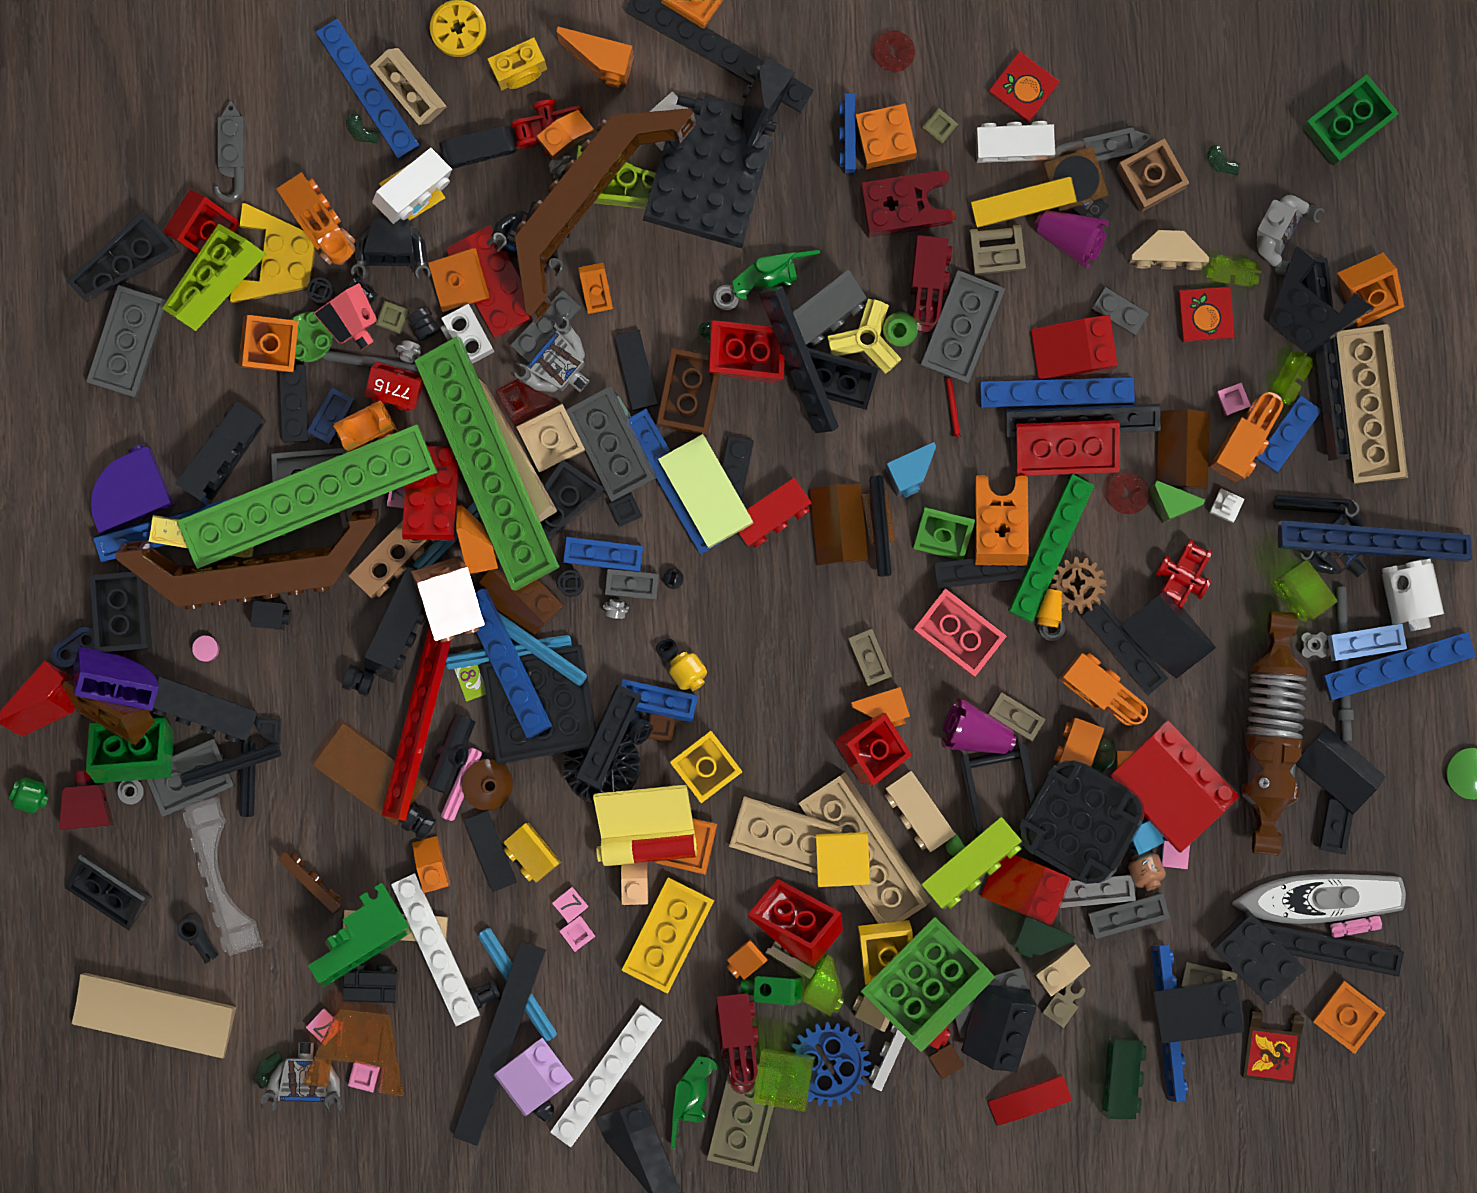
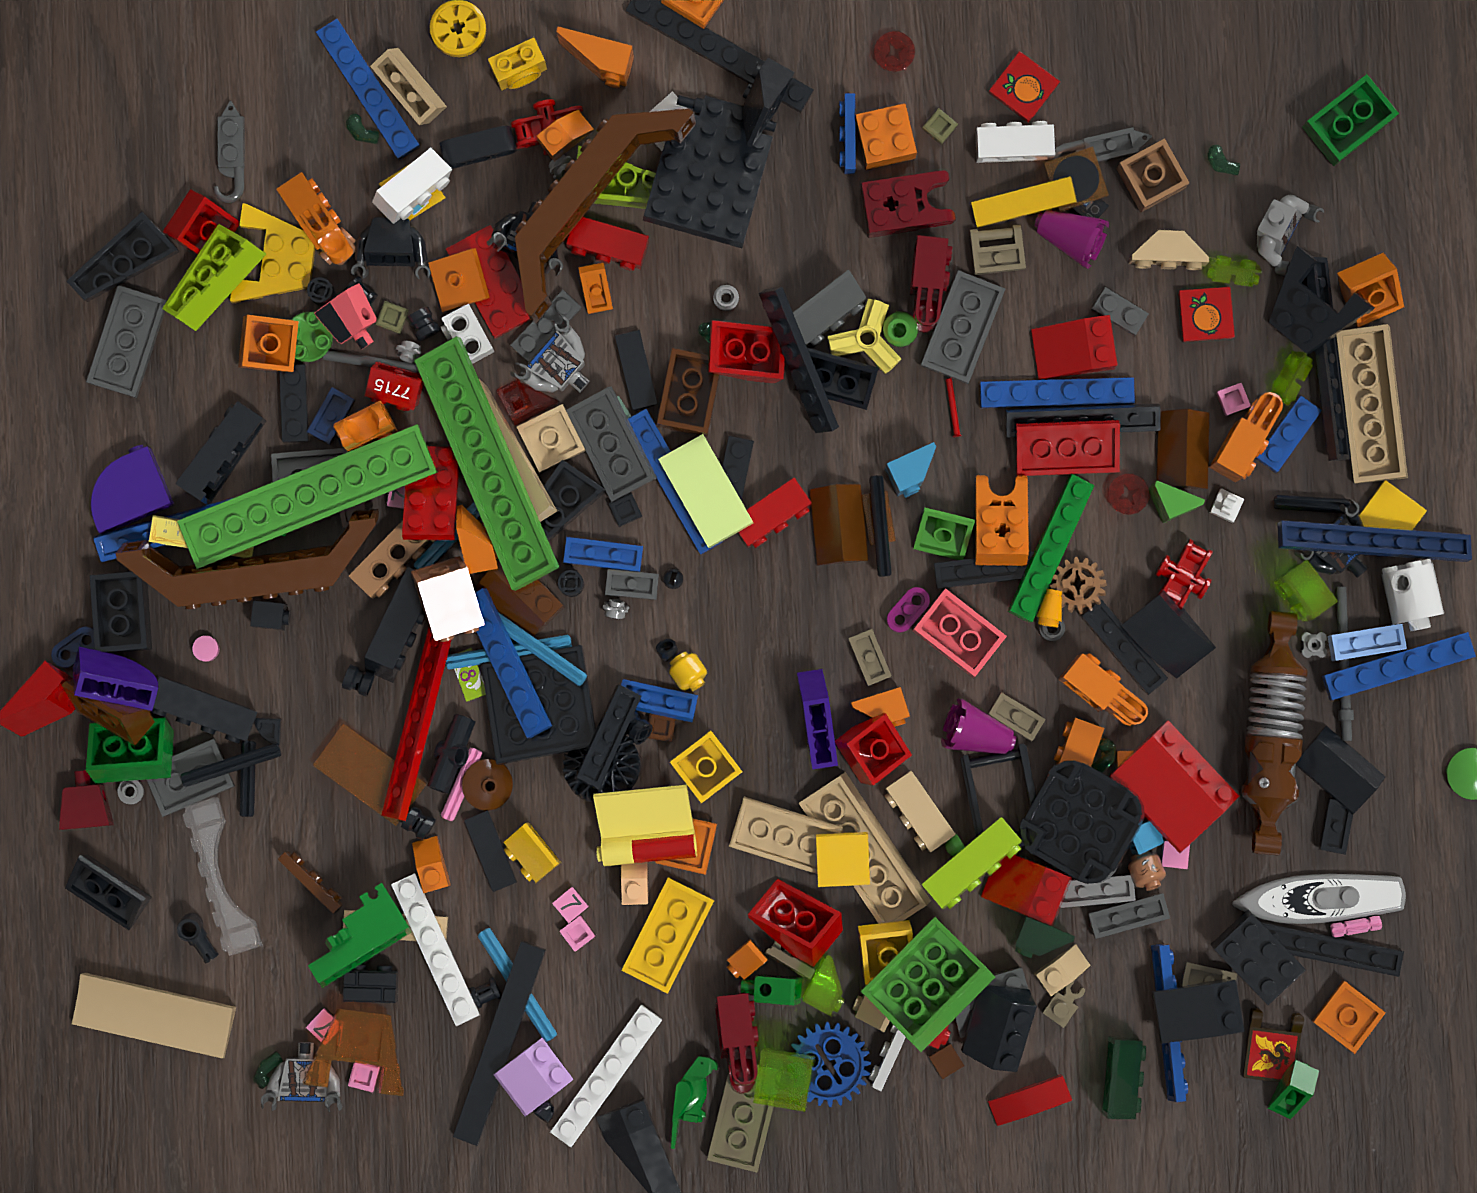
(28, 795): green head -> none
(608, 243): none -> red brick
(768, 272): green animal -> none
(817, 718): none -> dark purple brick
(908, 610): none -> magenta plate
(1294, 1089): none -> green slope
(1391, 509): none -> yellow tile

